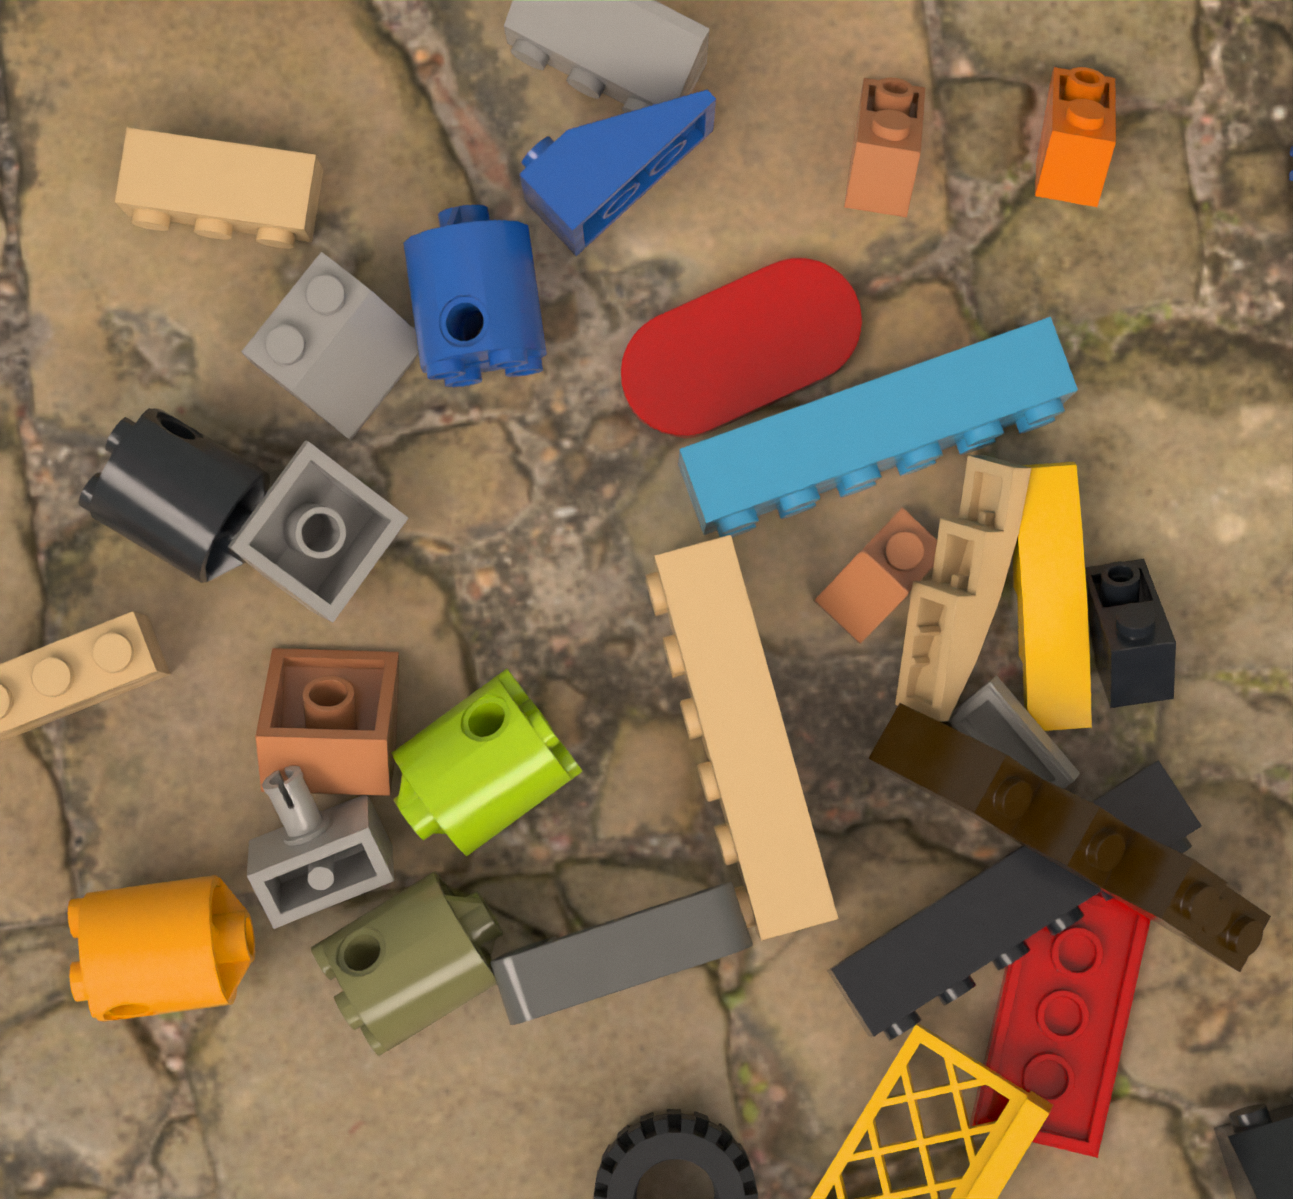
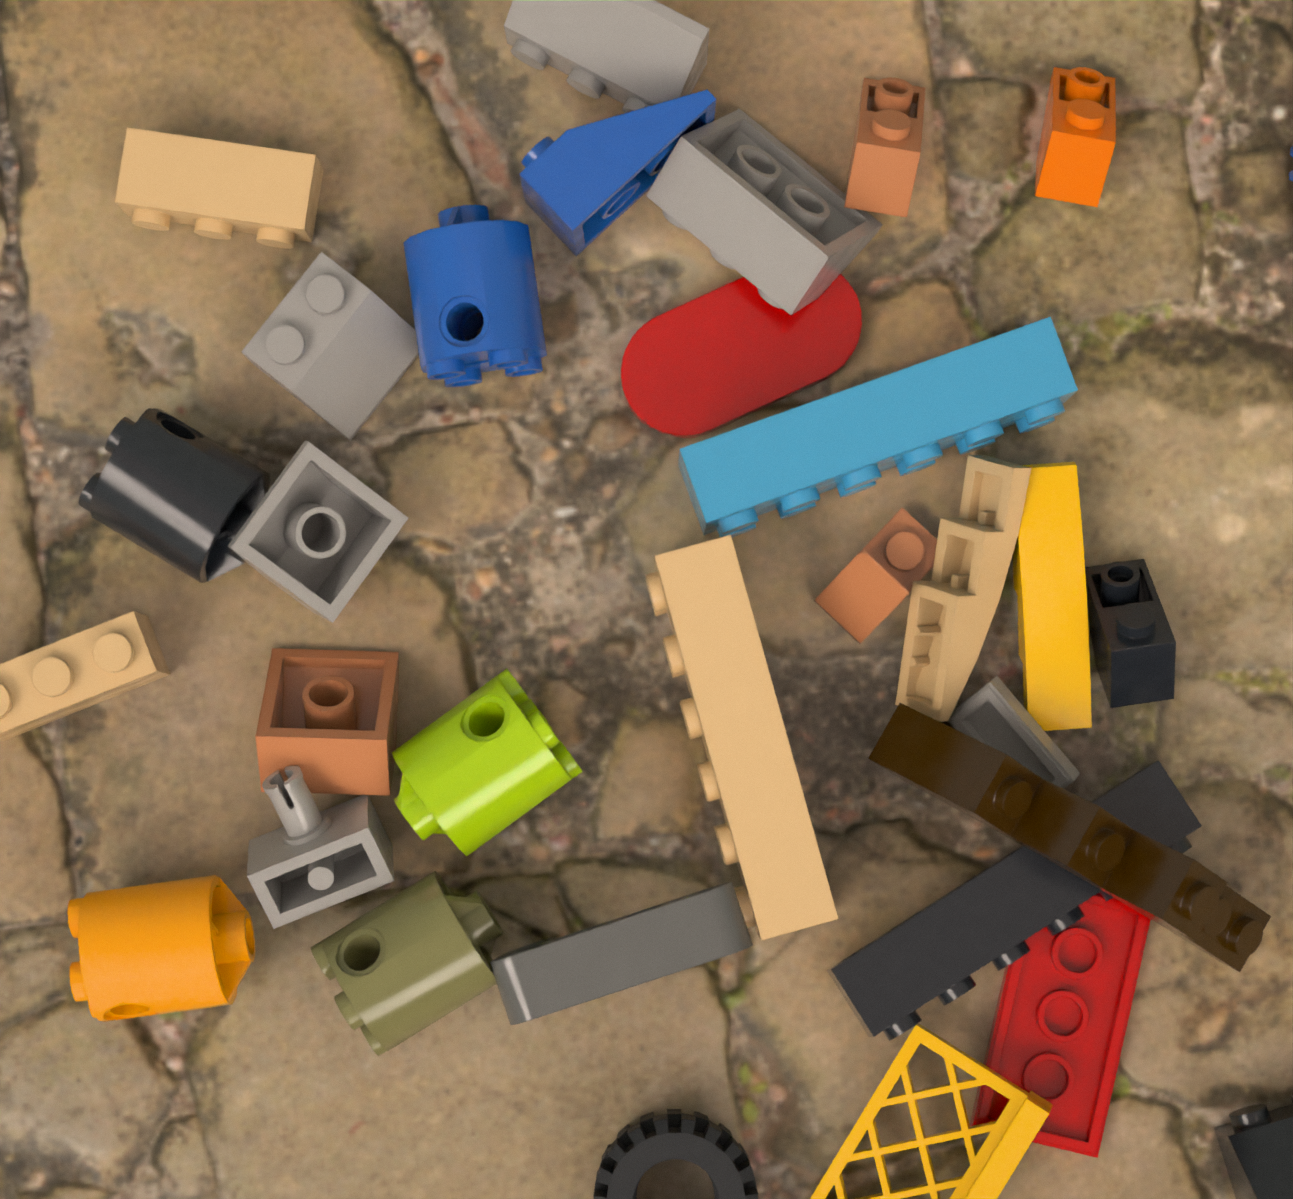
(761, 210): none -> light grey slope

